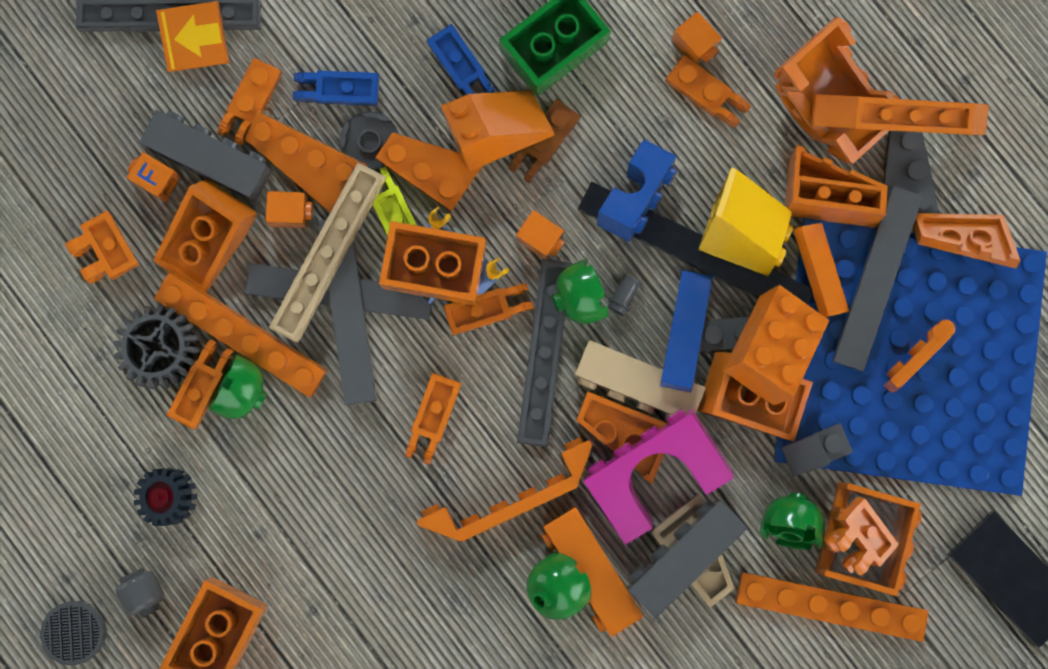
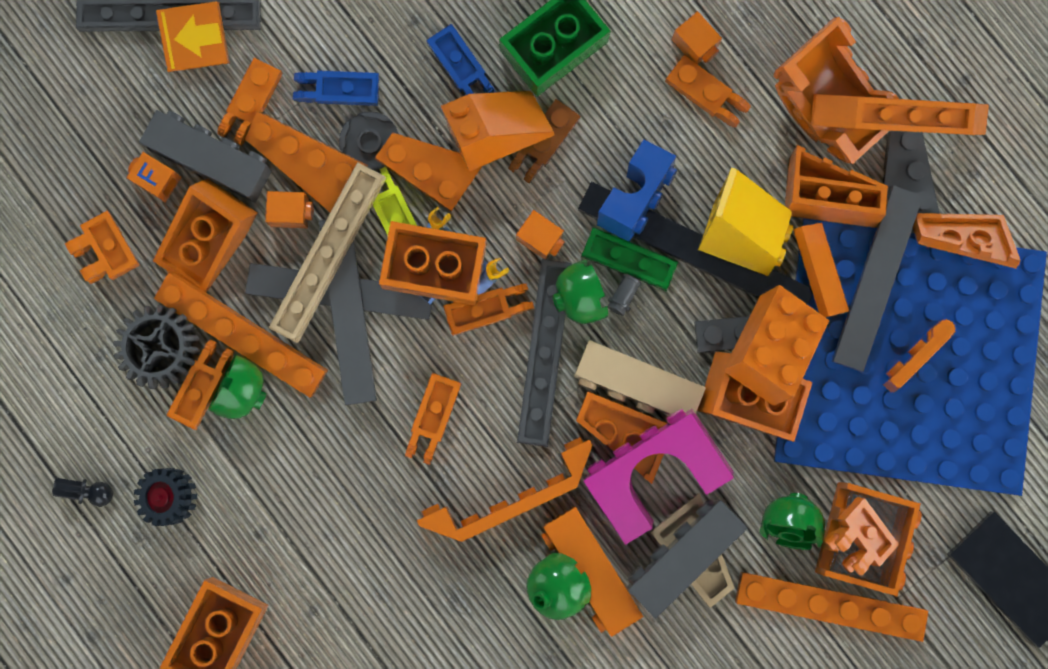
(73, 633): tile -> none
(98, 494): none -> black axle
(139, 593): dark grey head -> none
(629, 259): none -> green tile
(686, 331): blue tile -> none
(816, 450): dark grey slope -> none

